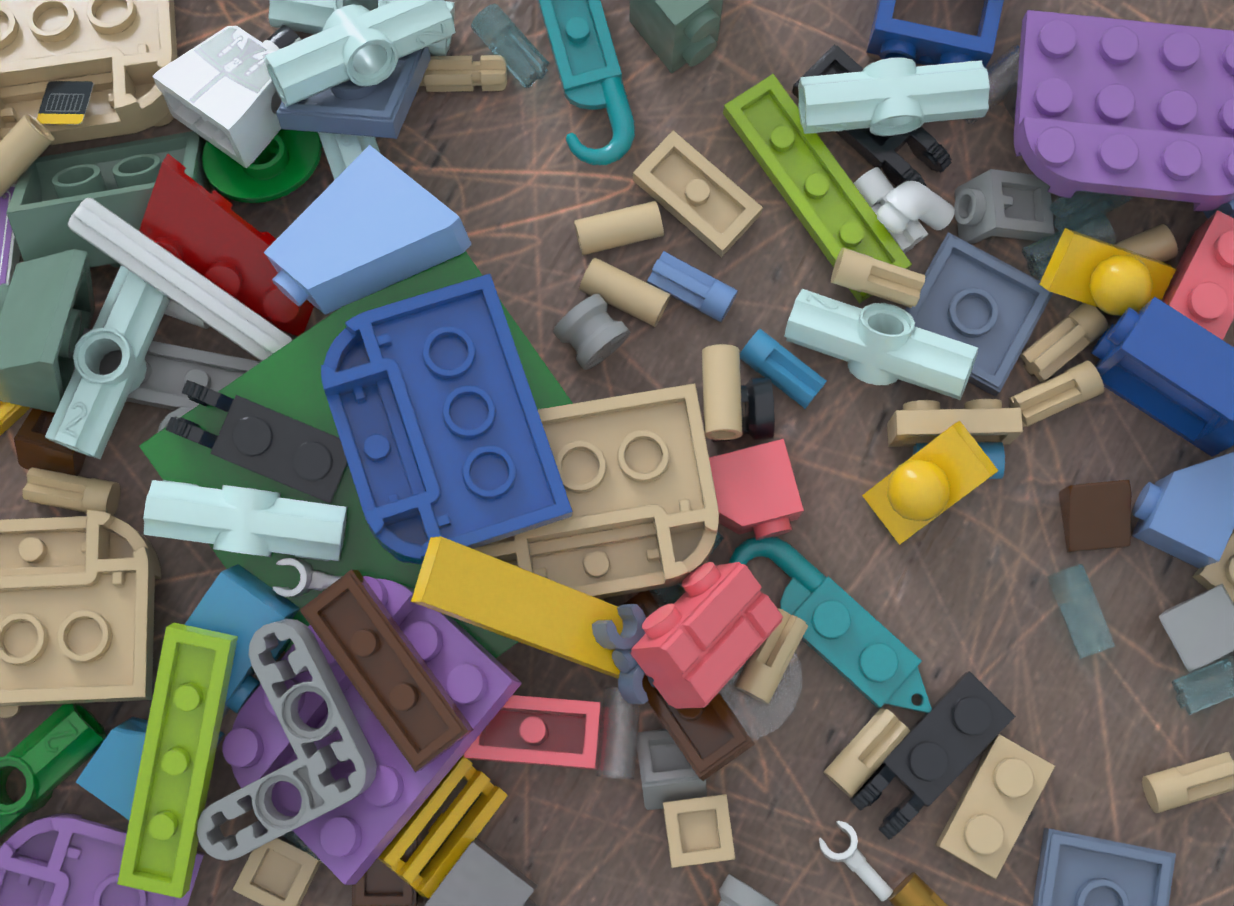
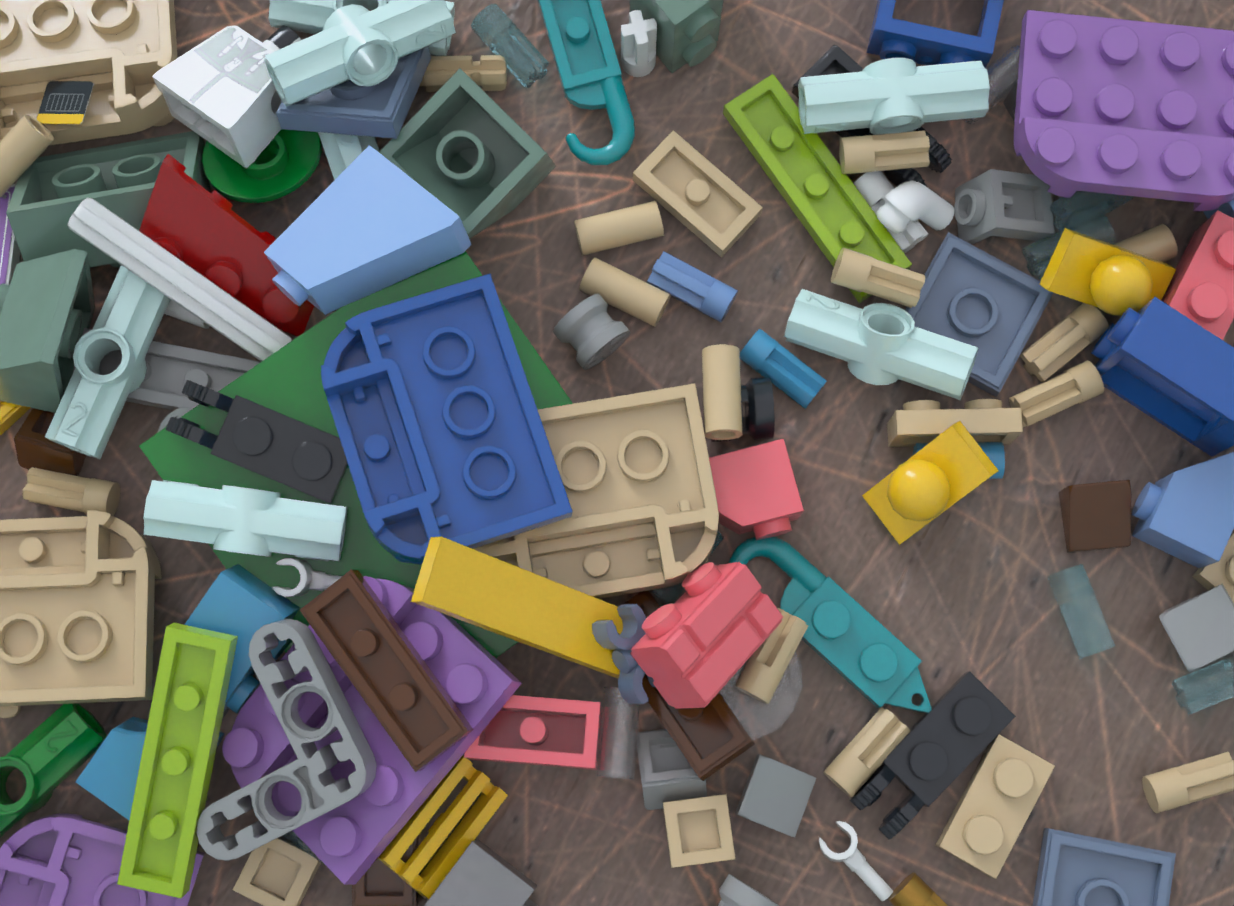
(469, 154): none -> sand green slope
(638, 45): none -> white piece
(775, 795): none -> light grey slope
(884, 152): none -> tan piece

